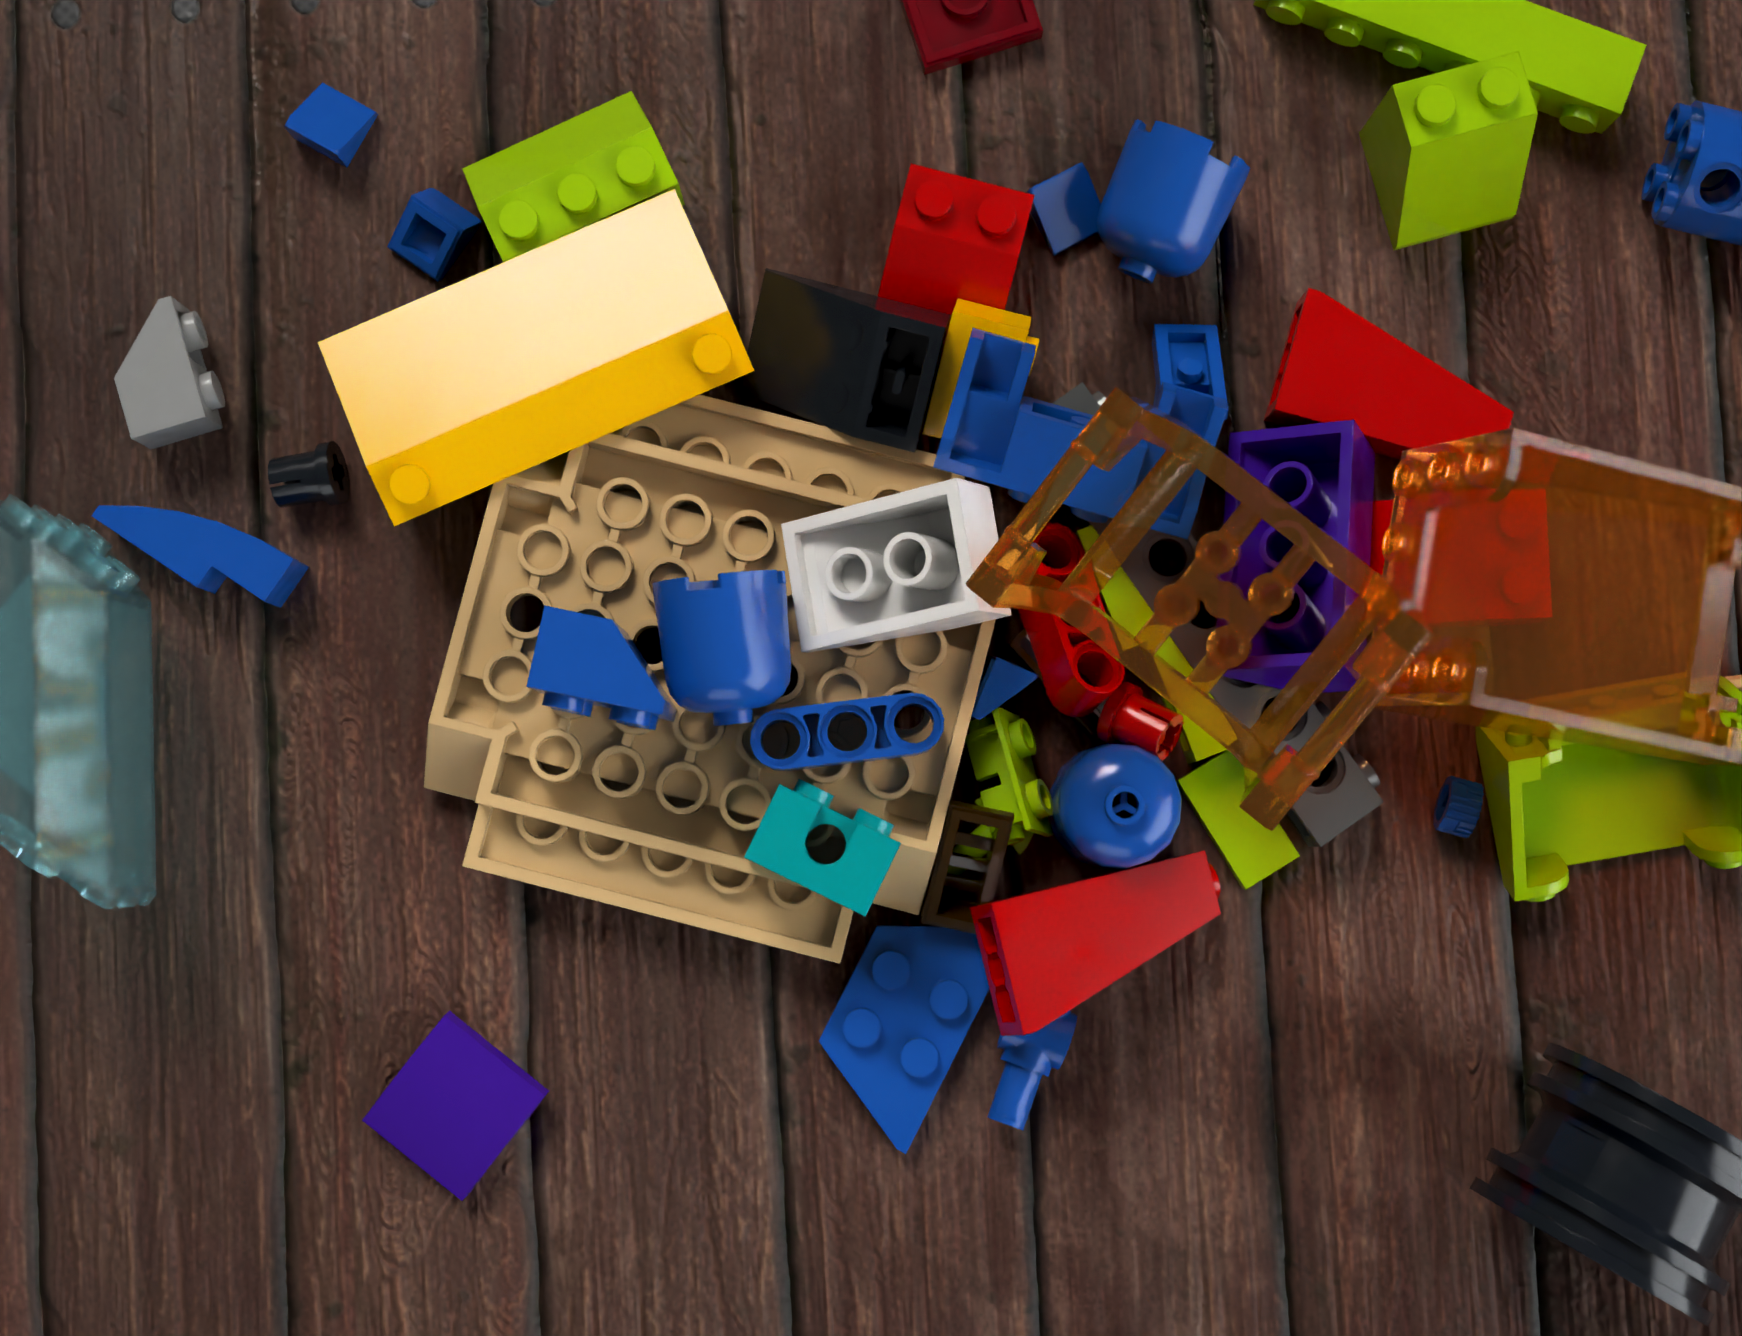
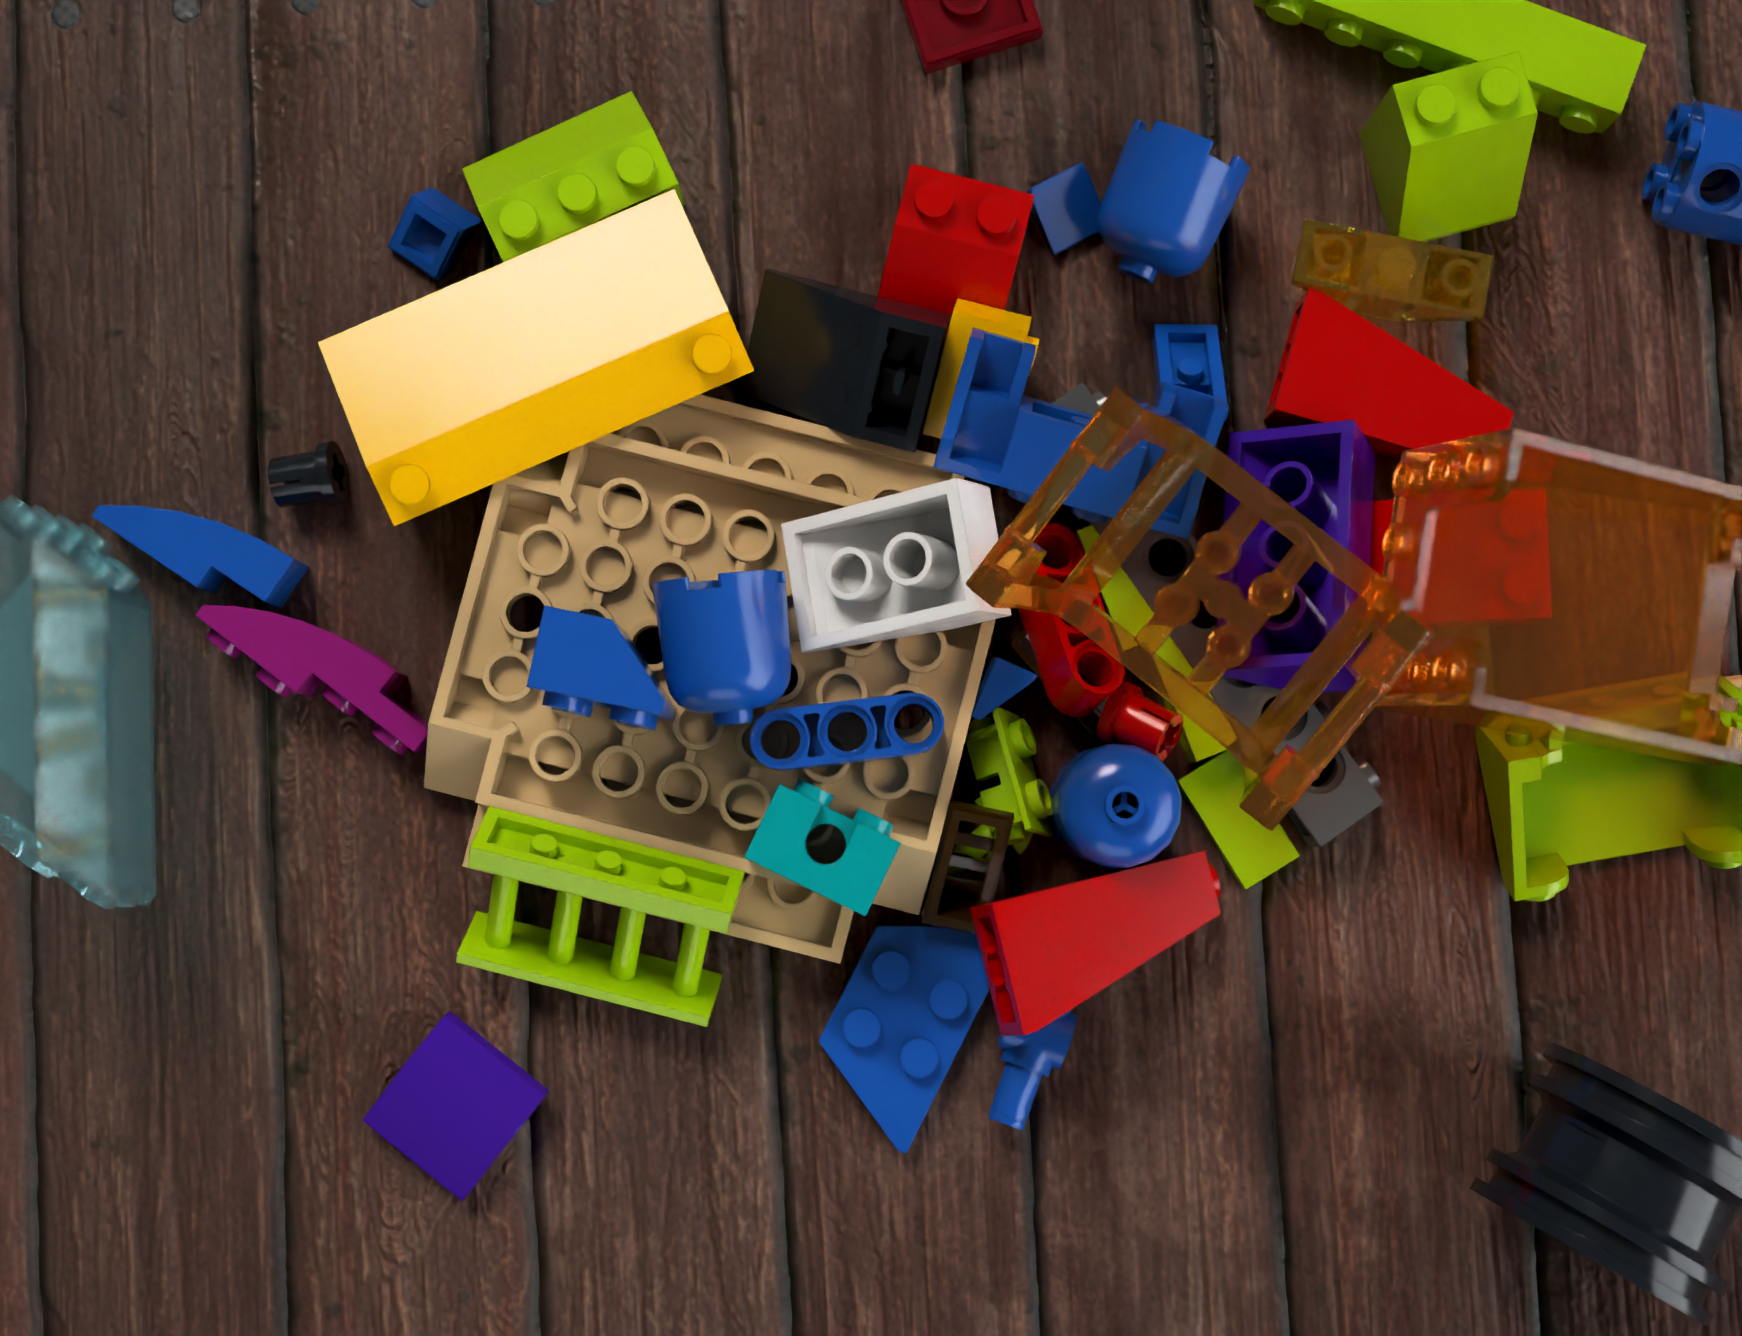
(166, 381): light grey slope -> none
(304, 656): none -> magenta slope
(331, 123): blue slope -> none
(608, 871): none -> lime fence
(1392, 274): none -> clear yellow slope
(1458, 806): blue axle -> none

